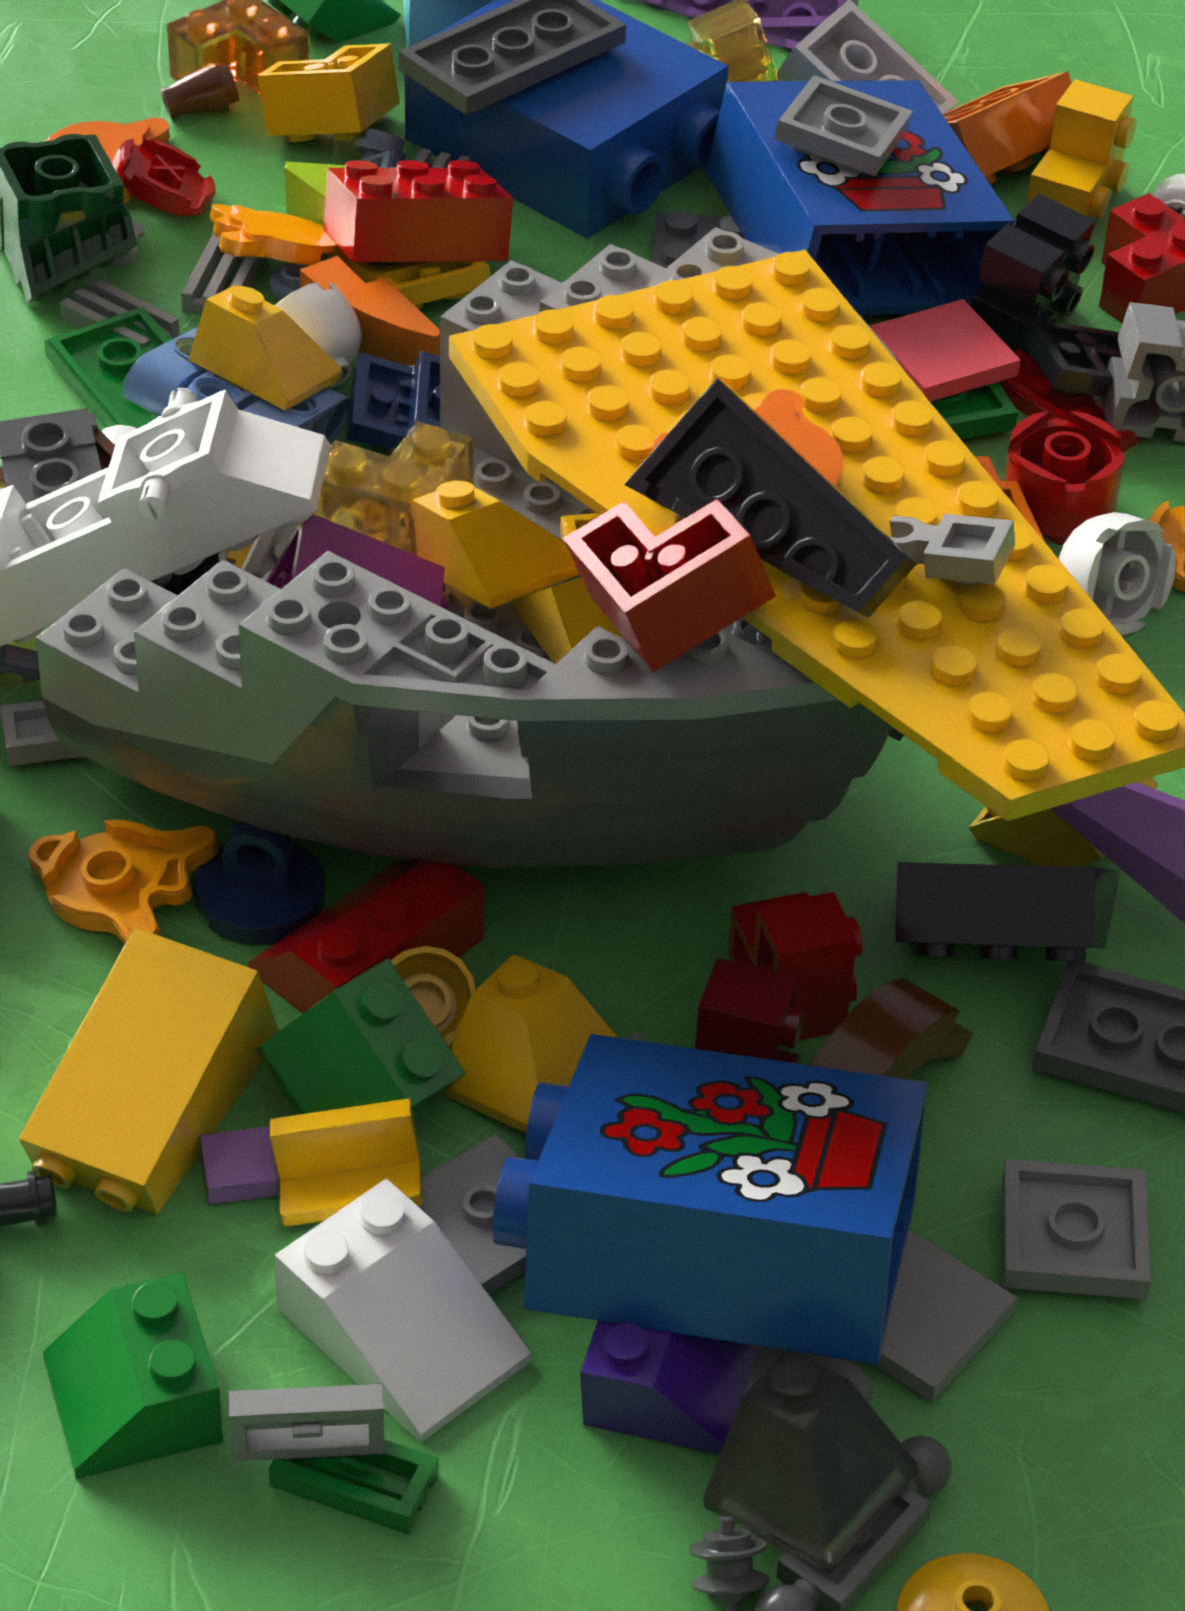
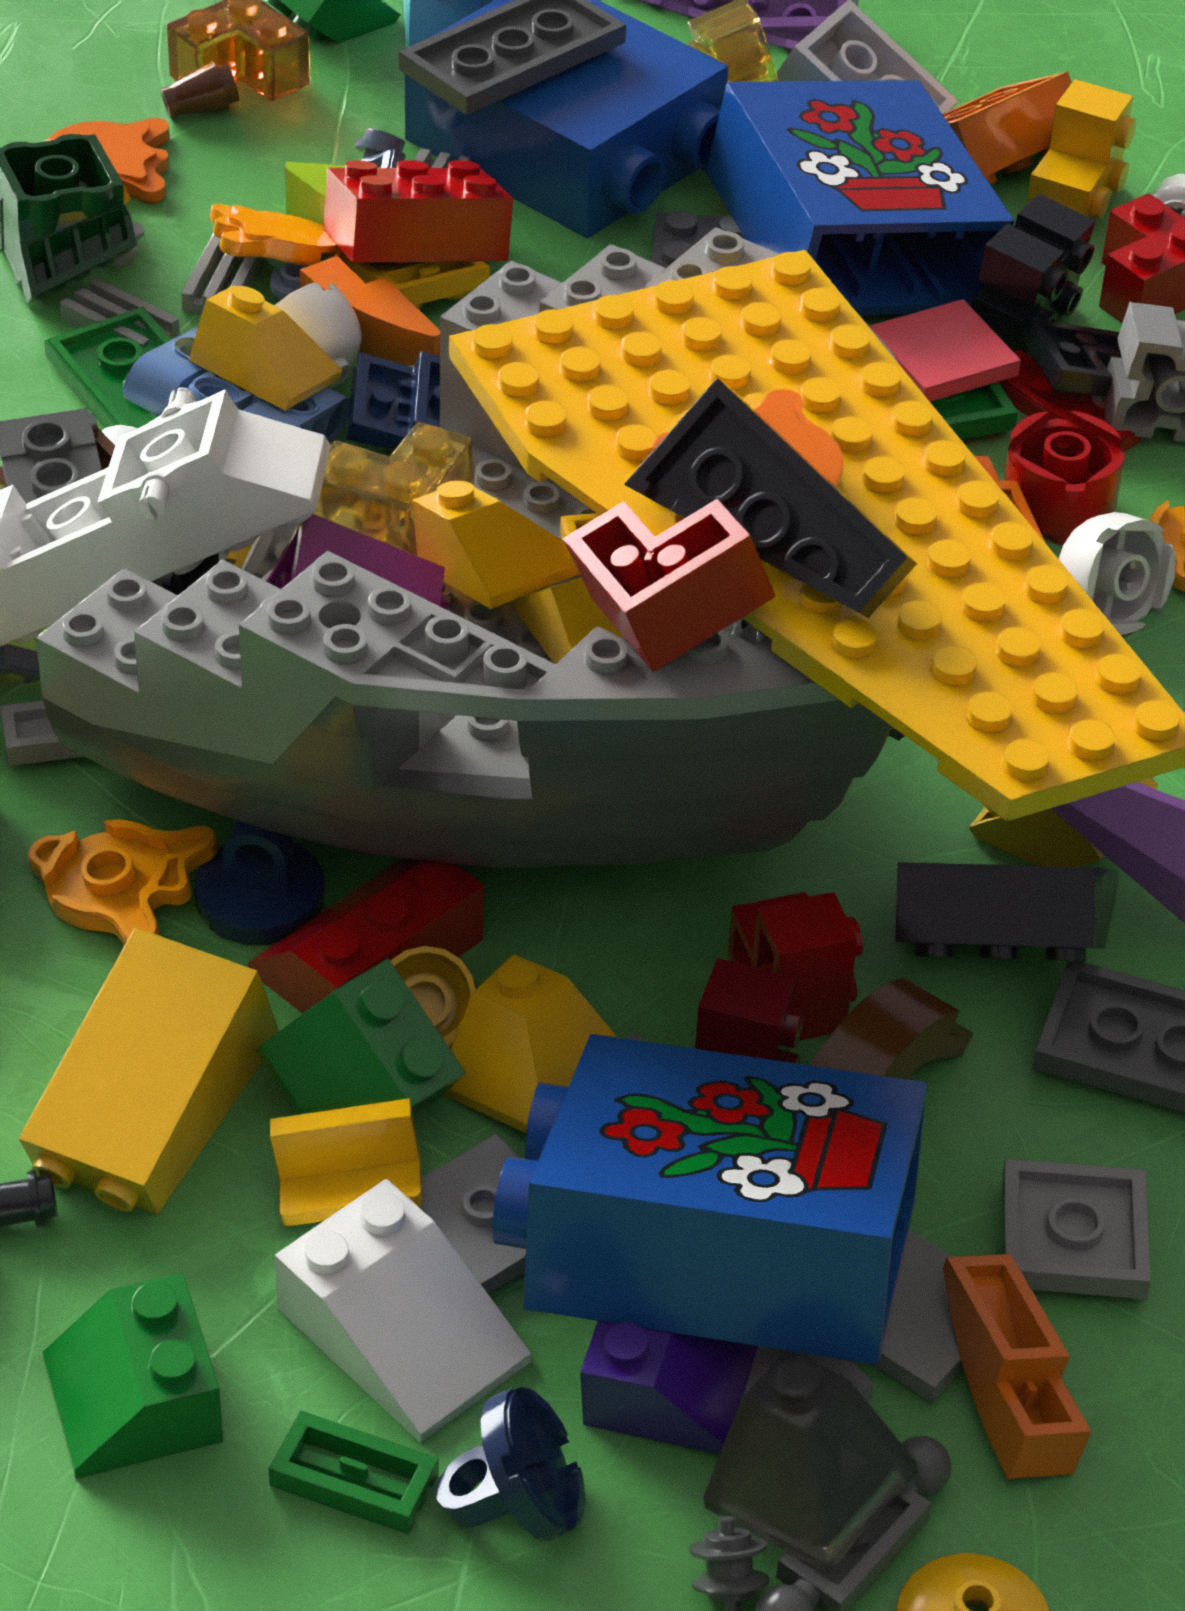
(164, 177): red tile -> none
(239, 1165): medium lavender tile -> none
(306, 1422): light grey tile -> none
(330, 94): yellow brick -> none
(518, 1469): none -> dark blue tile
(843, 125): light grey plate -> none
(958, 548): light grey plate -> none
(1014, 1367): none -> orange slope

